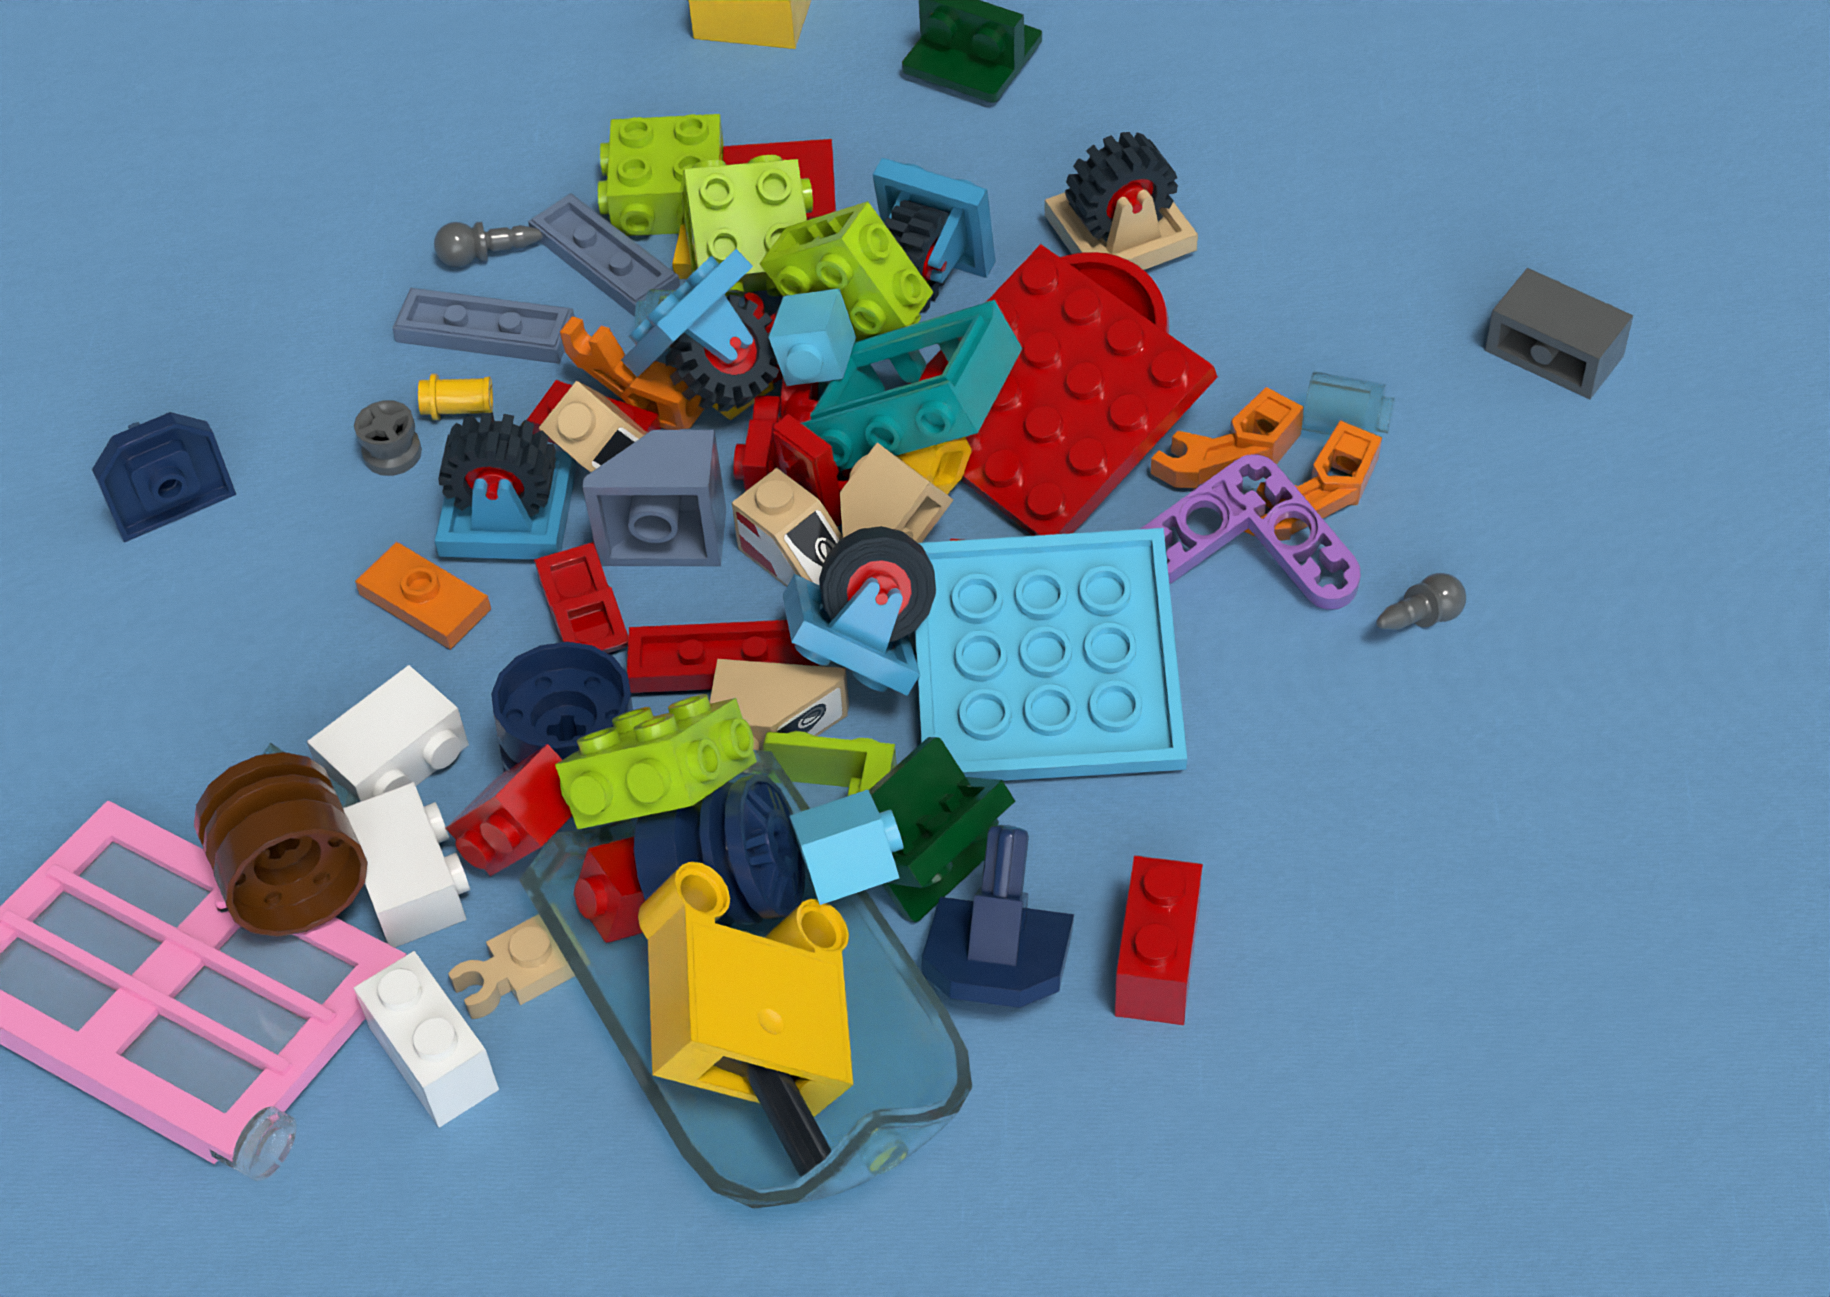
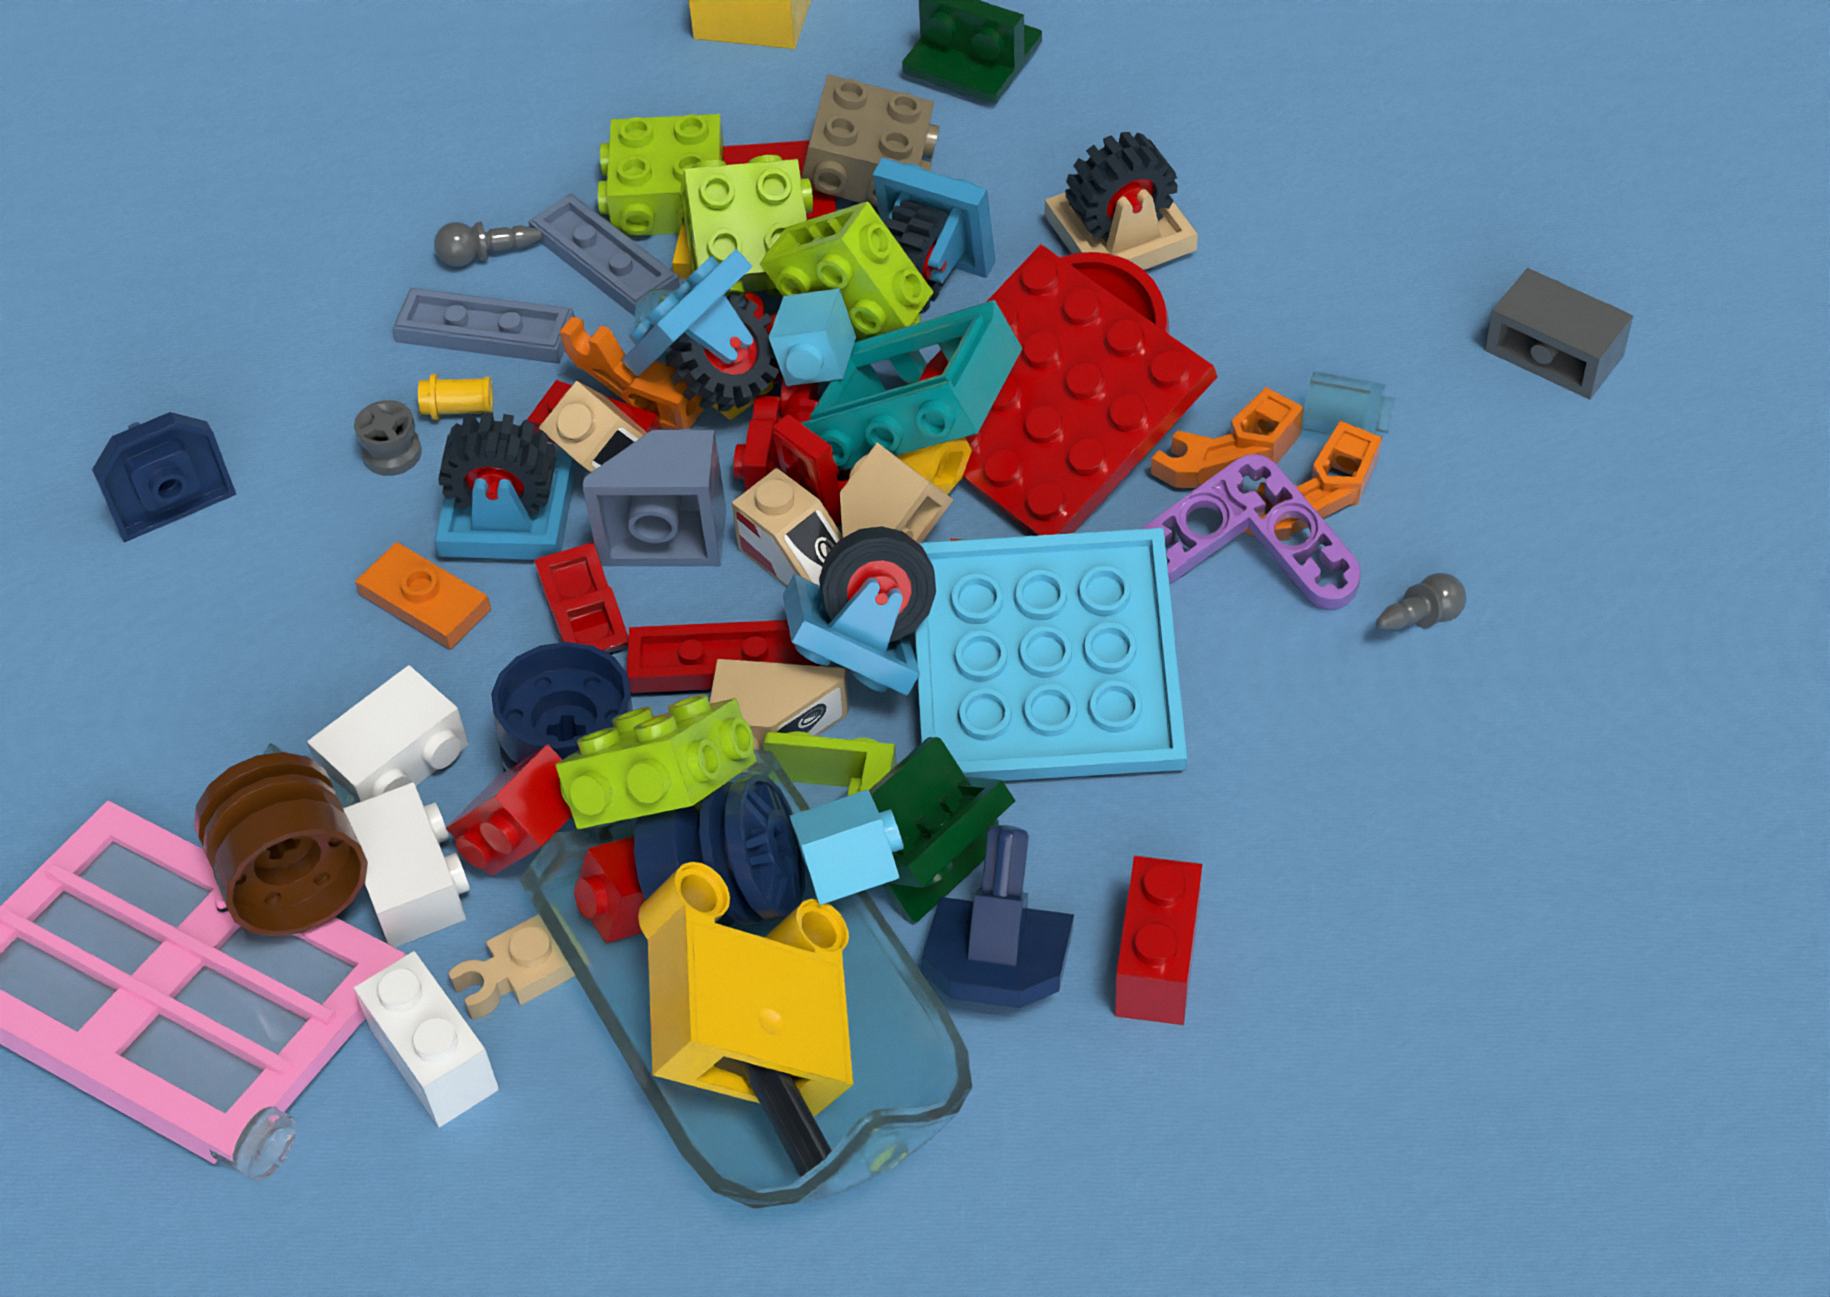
(857, 129): none -> dark tan brick

